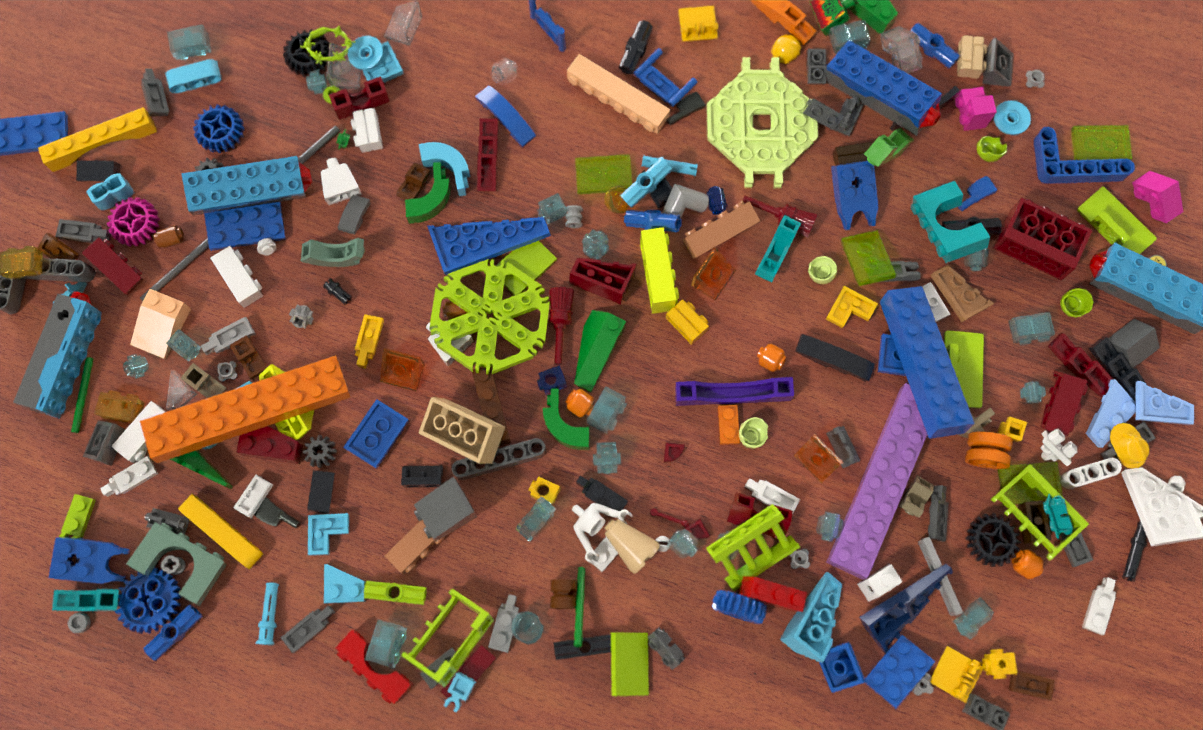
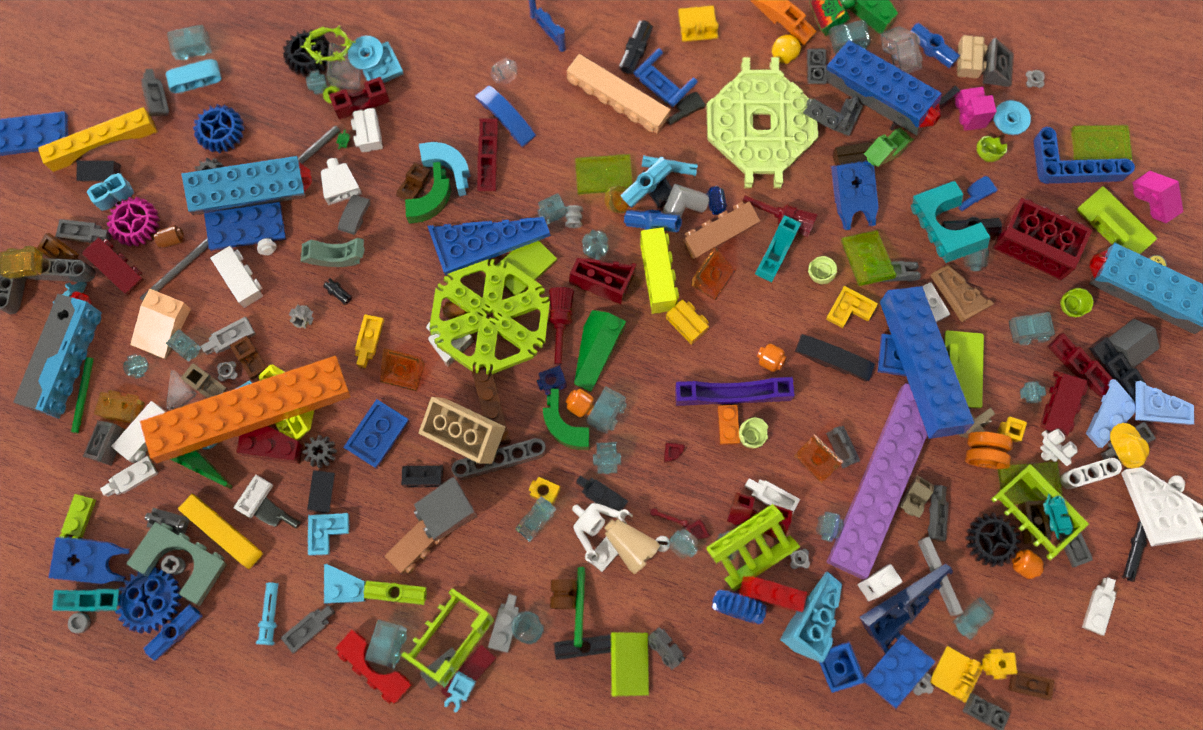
(404, 23): clear slope -> none

